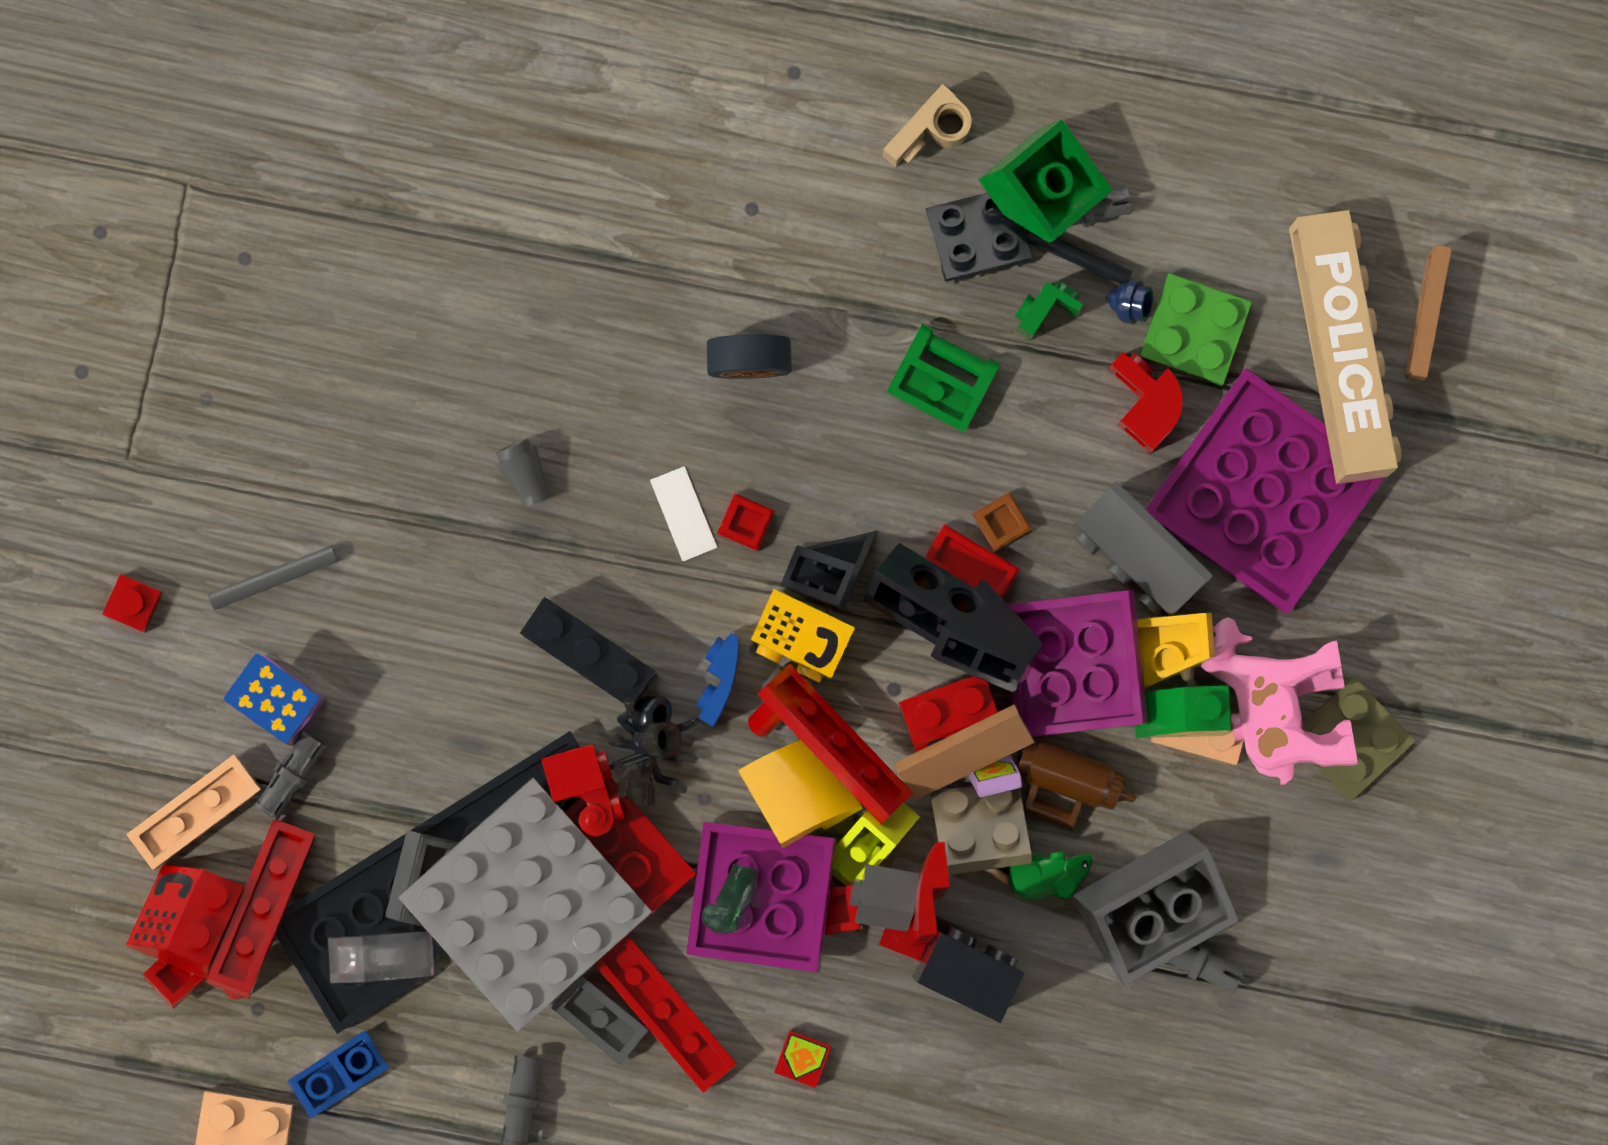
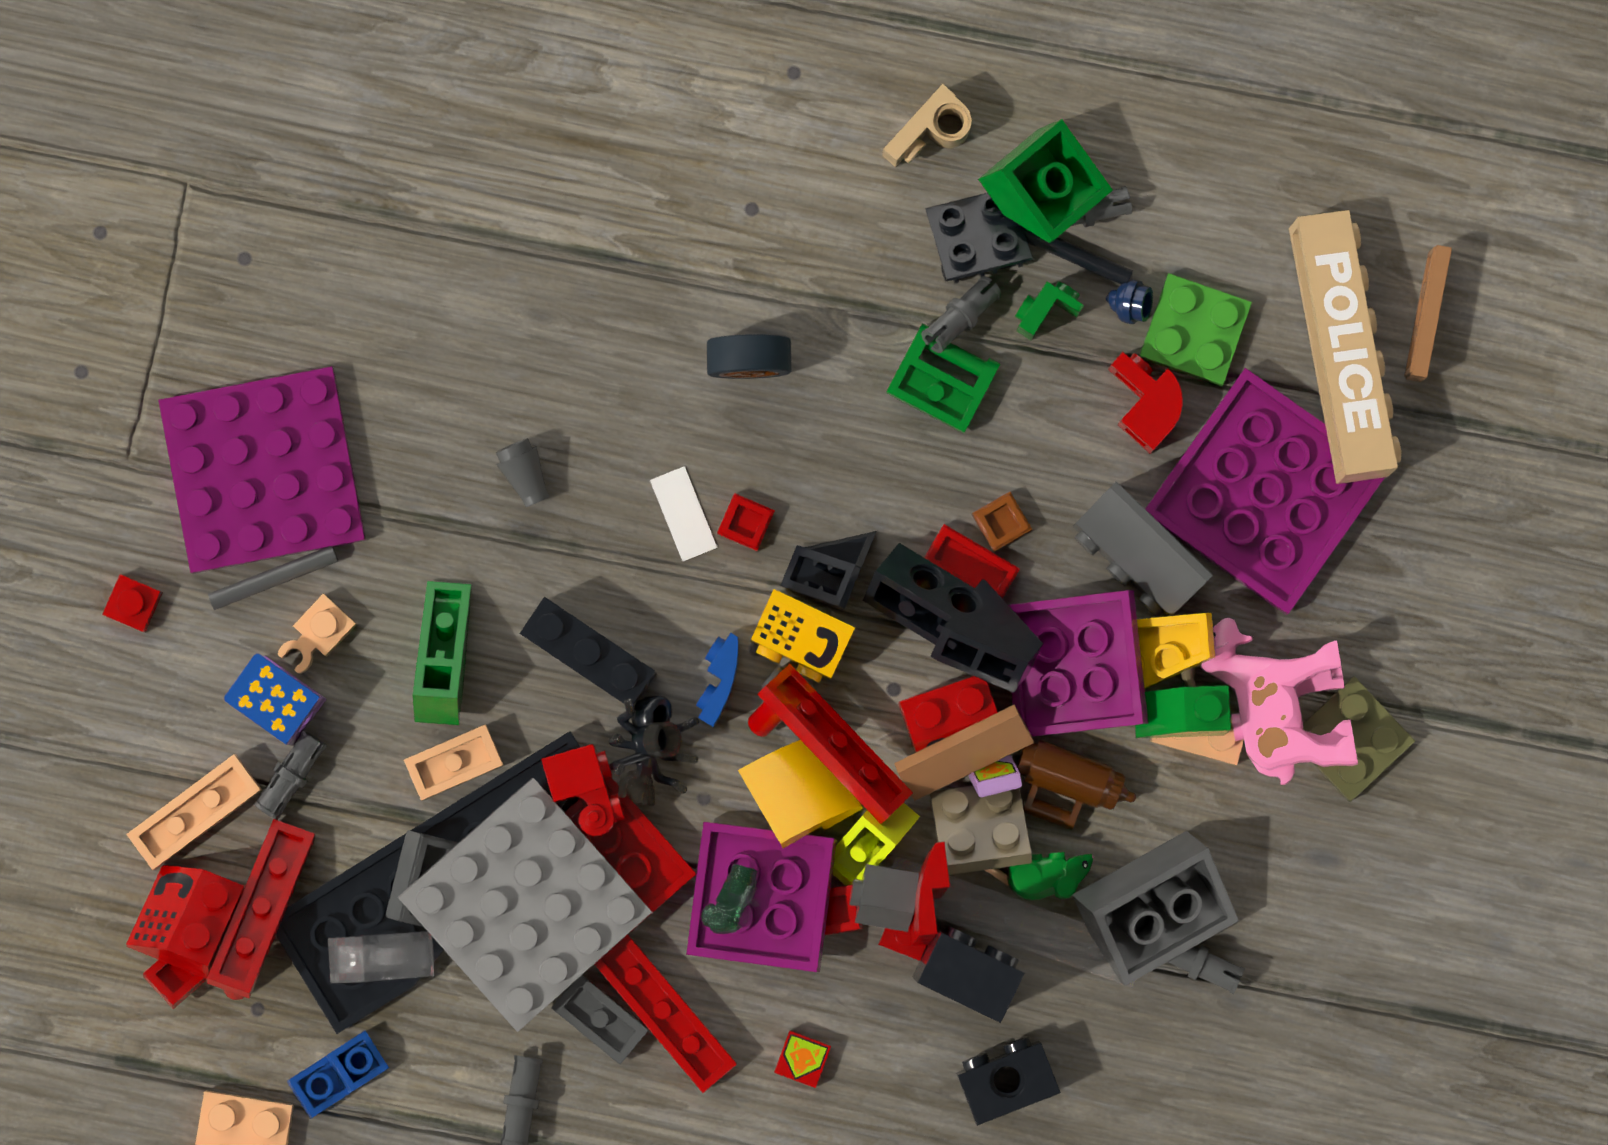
(262, 470): none -> magenta plate
(321, 628): none -> light nougat plate
(442, 653): none -> green slope
(453, 762): none -> light nougat plate
(961, 314): none -> dark grey pin
(1034, 1083): none -> black brick

